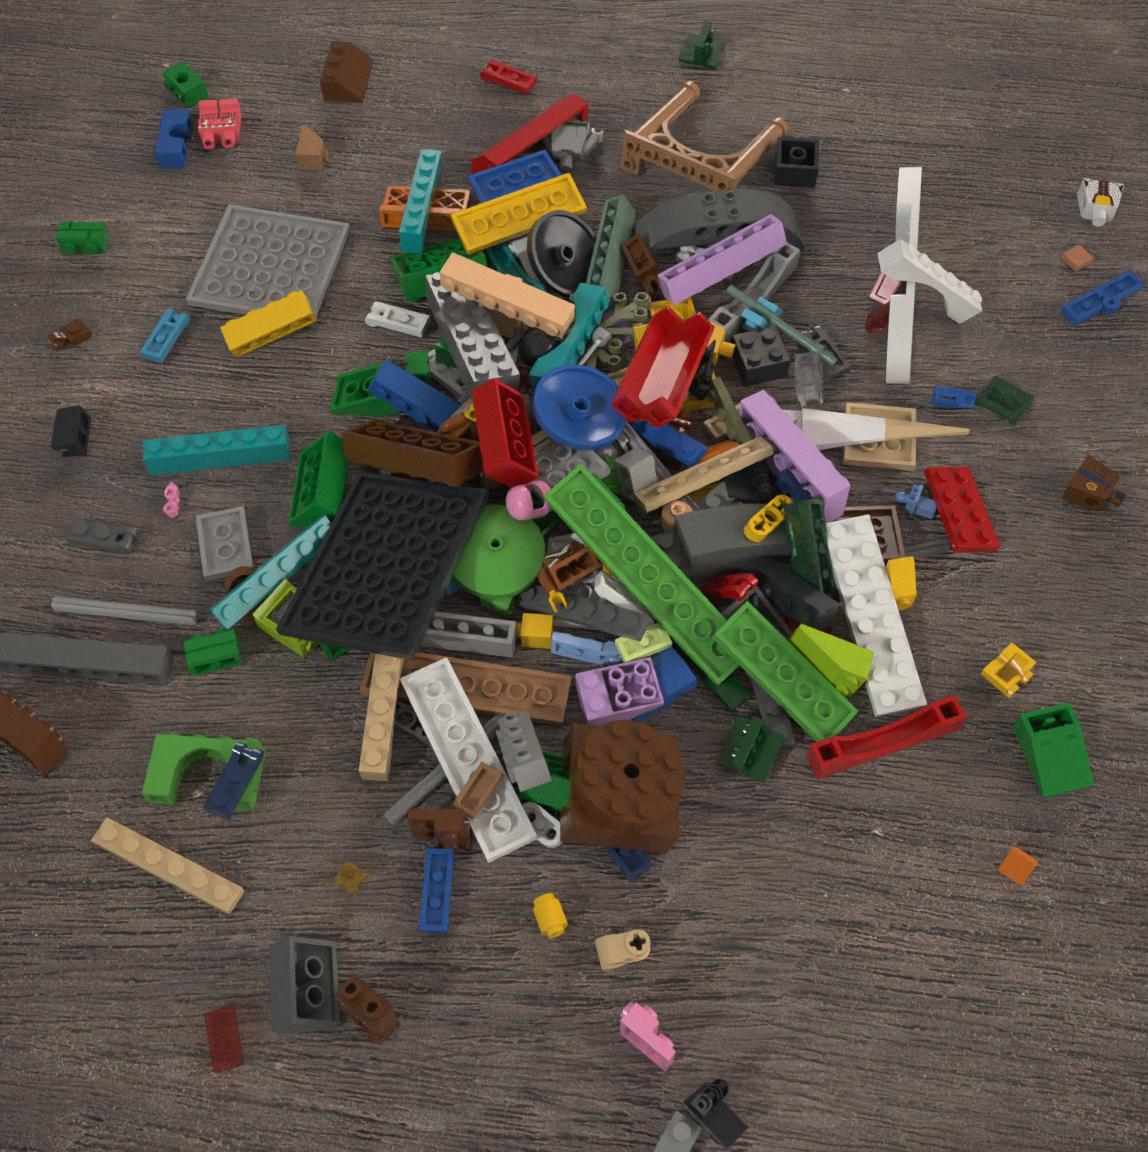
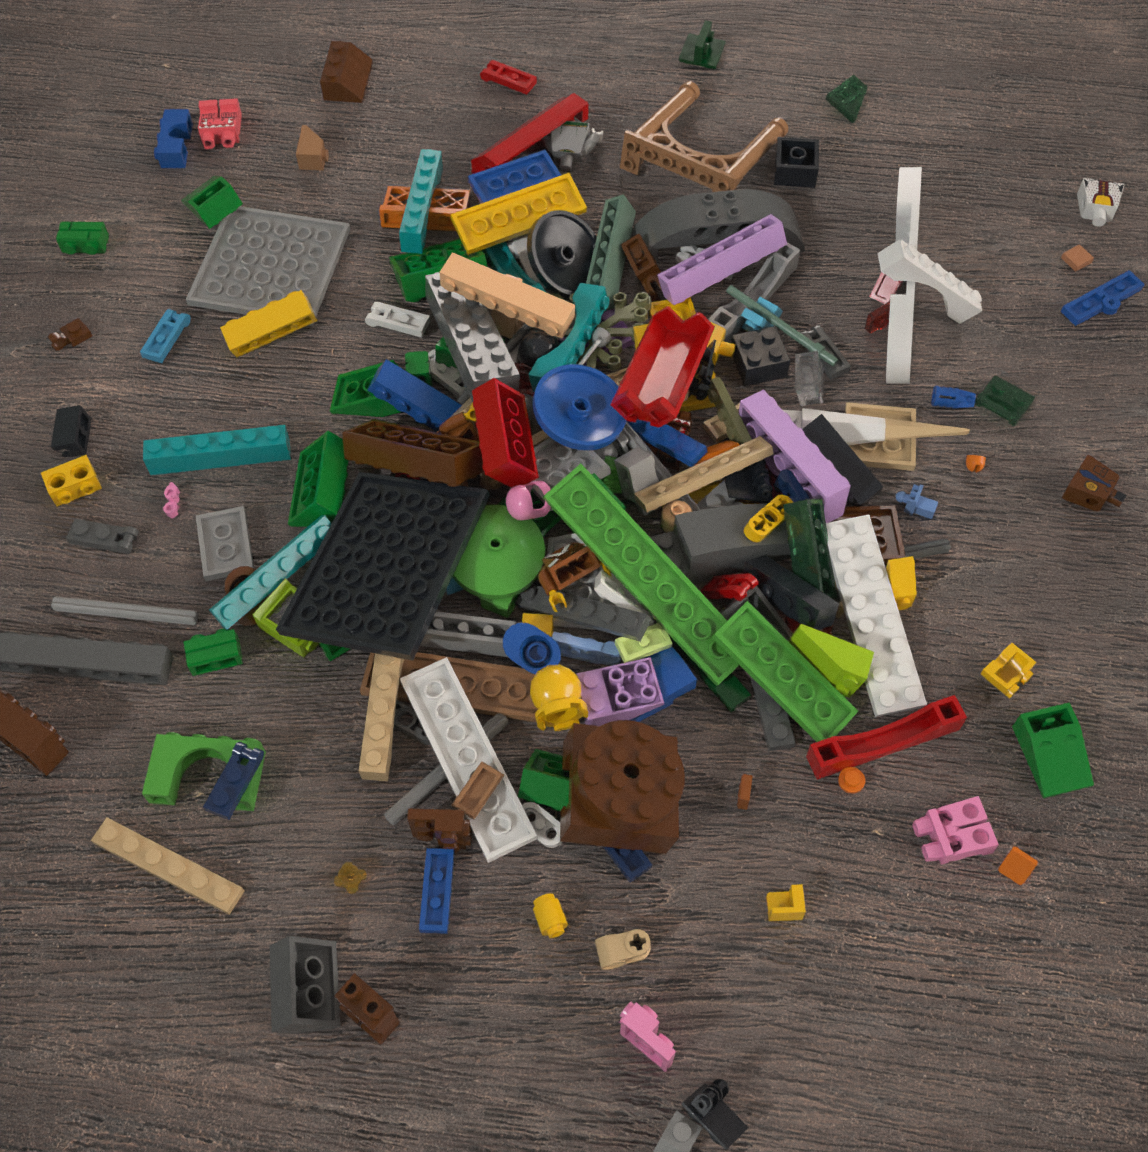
(71, 480): none -> yellow brick
(185, 84): green brick -> none
(213, 201): none -> green slope
(224, 1039): clear red plate -> none
(522, 751): light grey brick -> none
(530, 647): none -> blue piece
(557, 697): none -> yellow tile
(744, 791): none -> dark orange tile
(751, 748): dark green bracket -> none
(786, 905): none -> yellow panel
(845, 461): none -> black brick
(848, 97): none -> clear green wing
(851, 780): none -> orange plate
(956, 831): none -> bright pink hips
(961, 509): red plate -> none
(975, 462): none -> orange hinge

